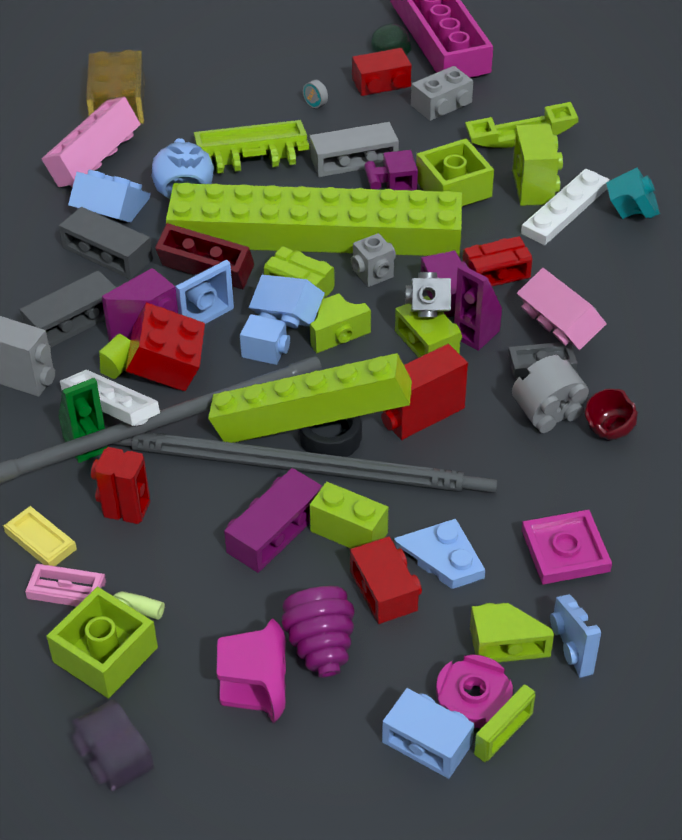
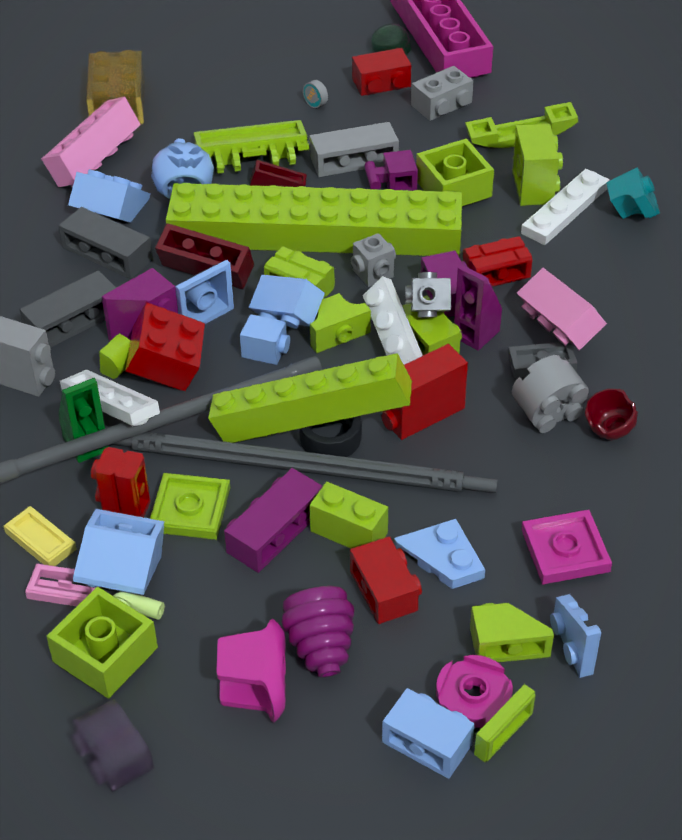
(119, 551): none -> light blue slope
(191, 505): none -> lime tile
(269, 174): none -> dark red piece
(391, 321): none -> white plate

